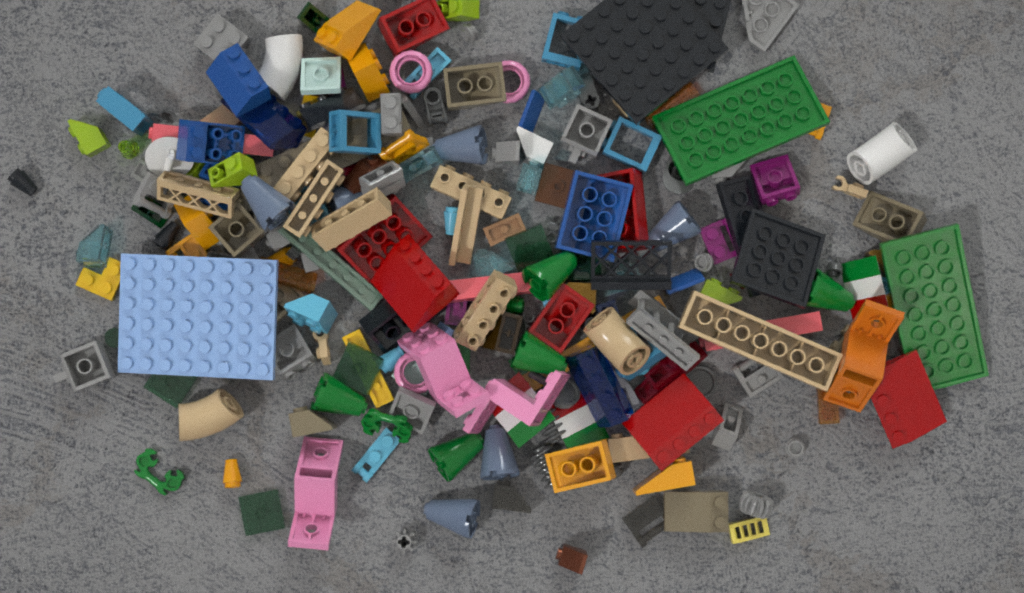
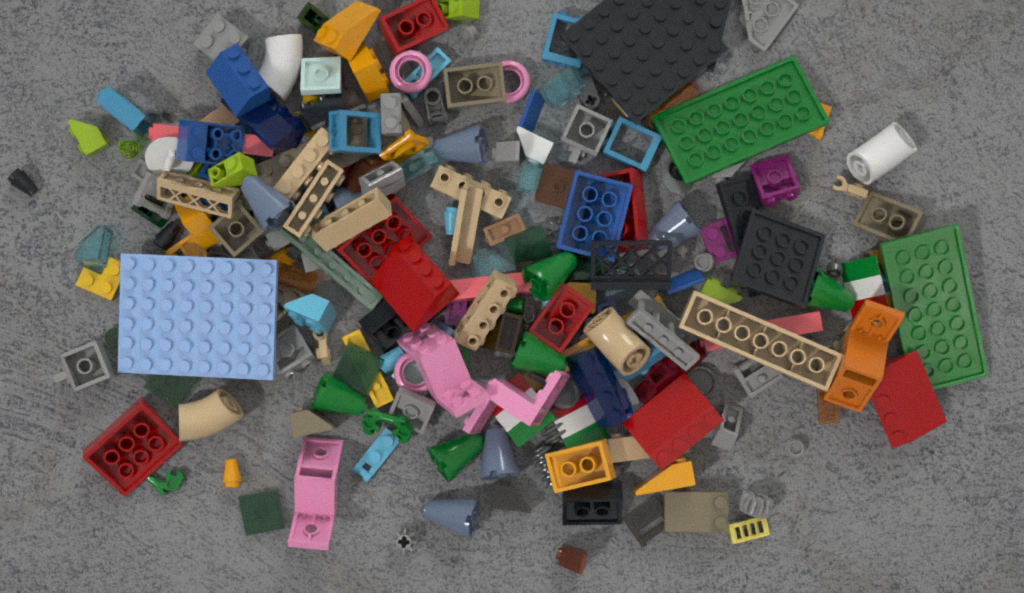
(132, 447): none -> red slope
(593, 504): none -> black slope

